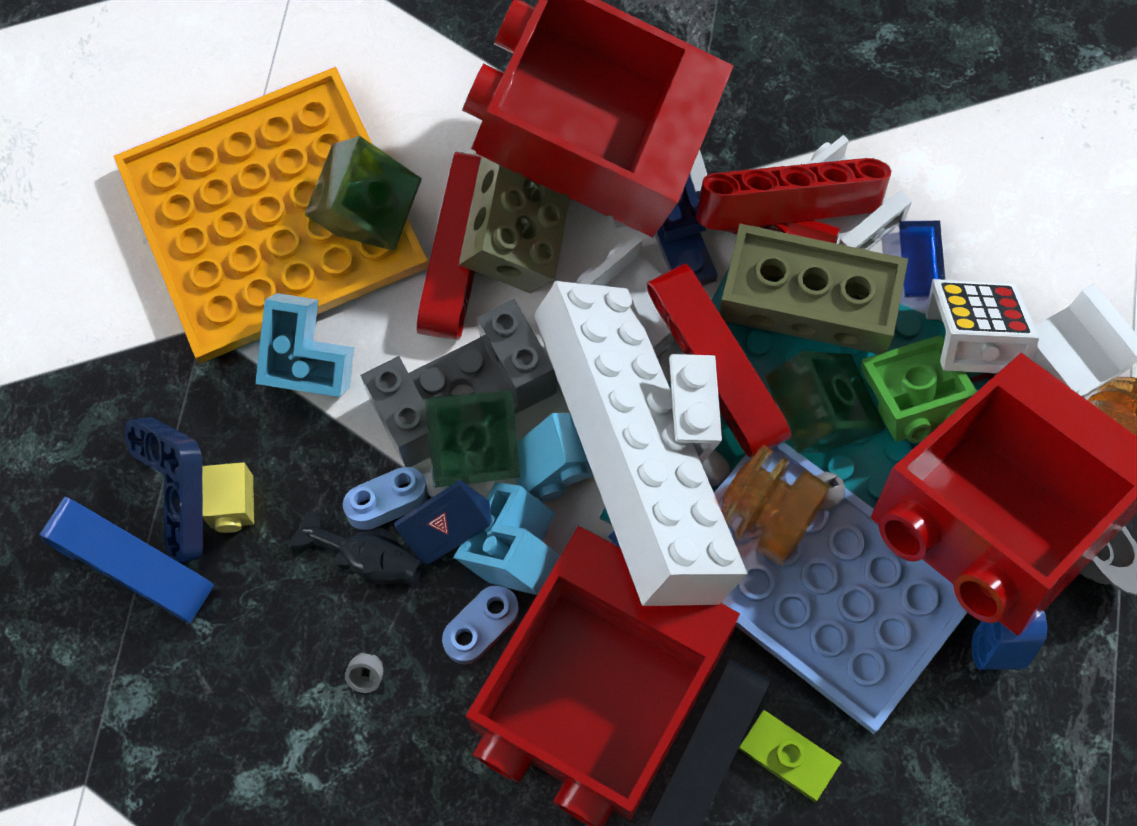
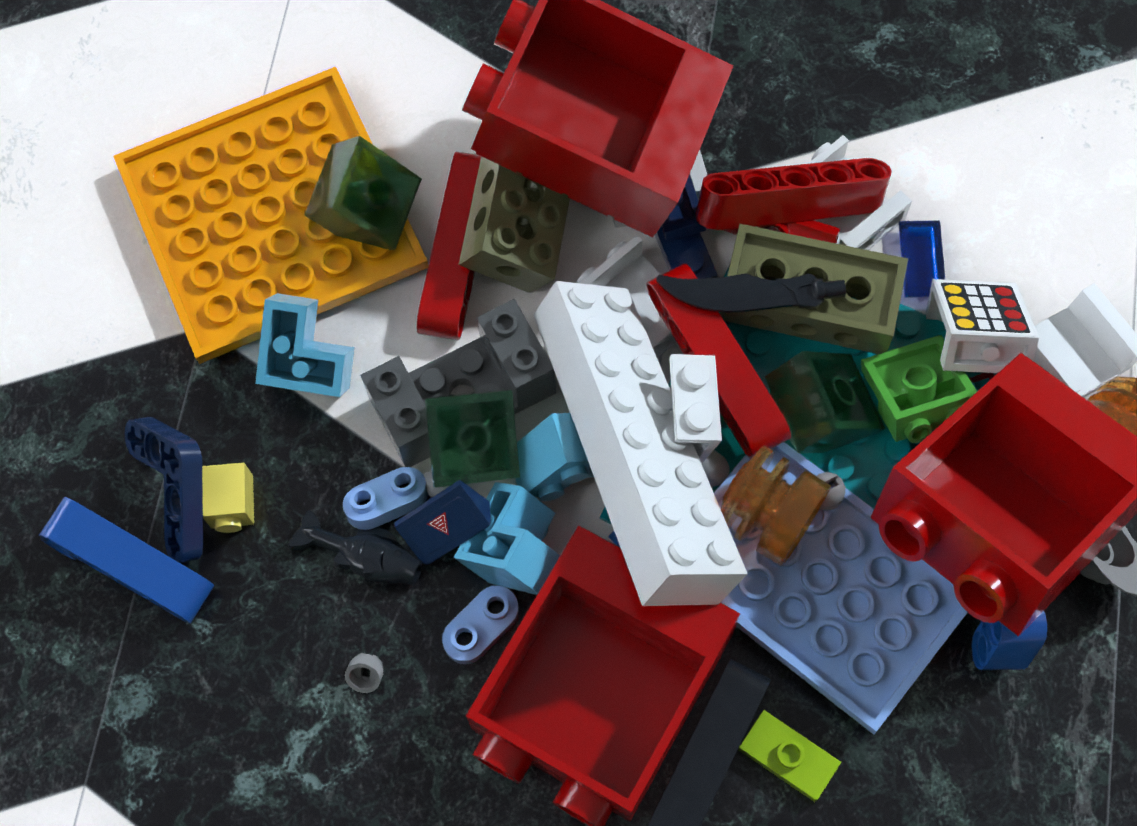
(752, 293): none -> black sword

